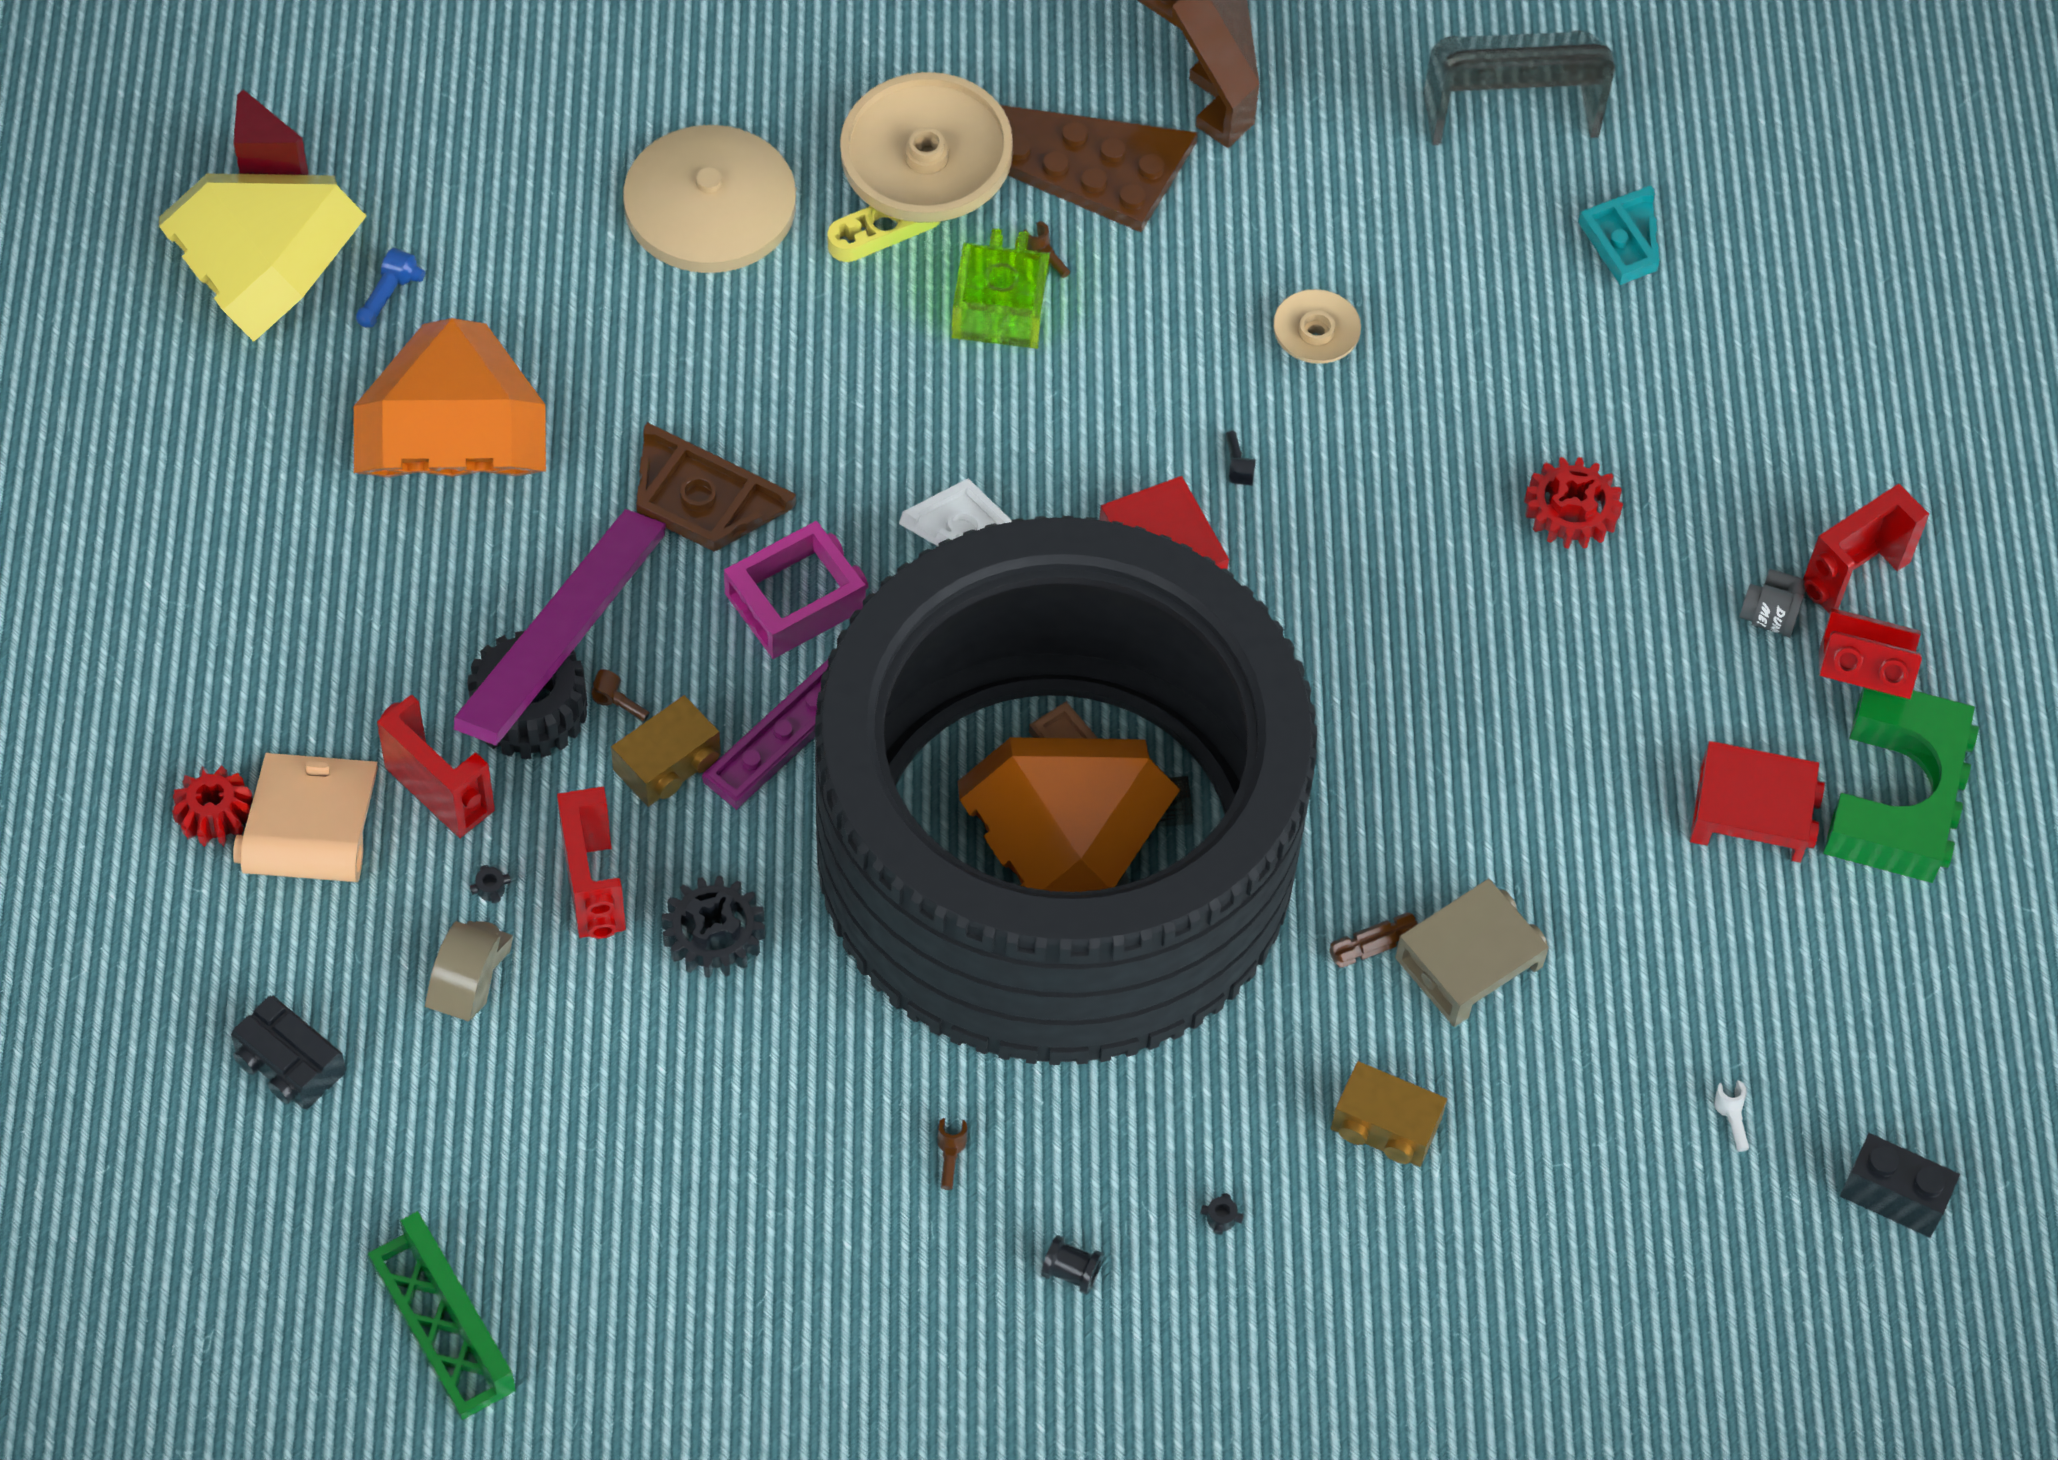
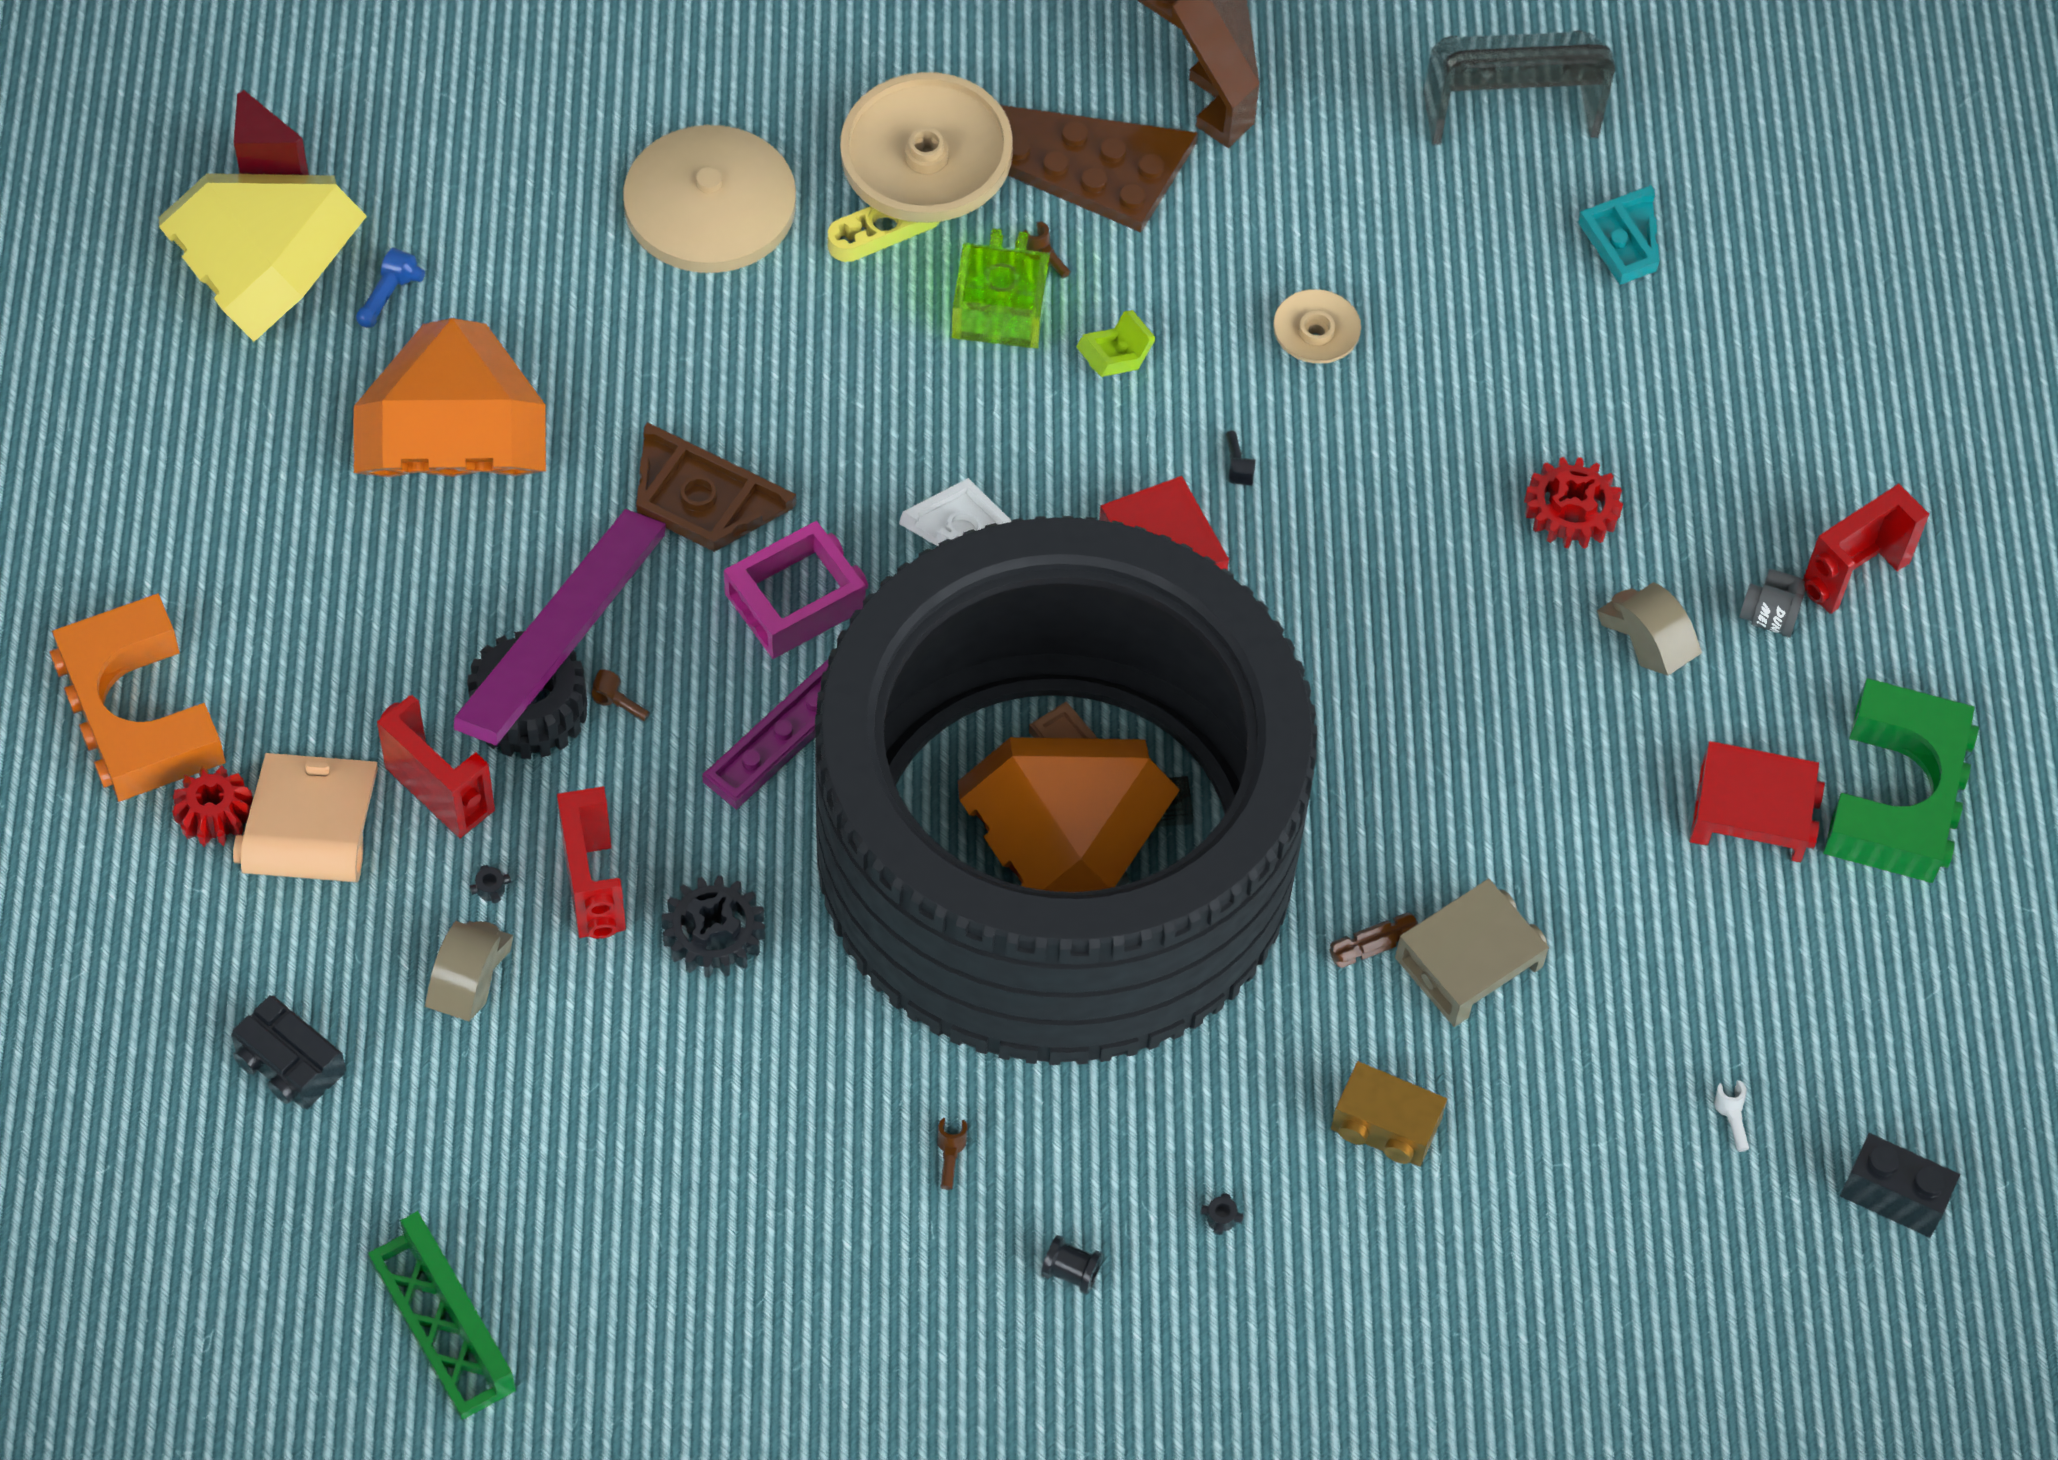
(132, 753): none -> orange arch
(666, 751): pearl gold brick -> none
(1117, 348): none -> lime bracket
(1656, 626): none -> dark tan brick
(1870, 653): red panel -> none

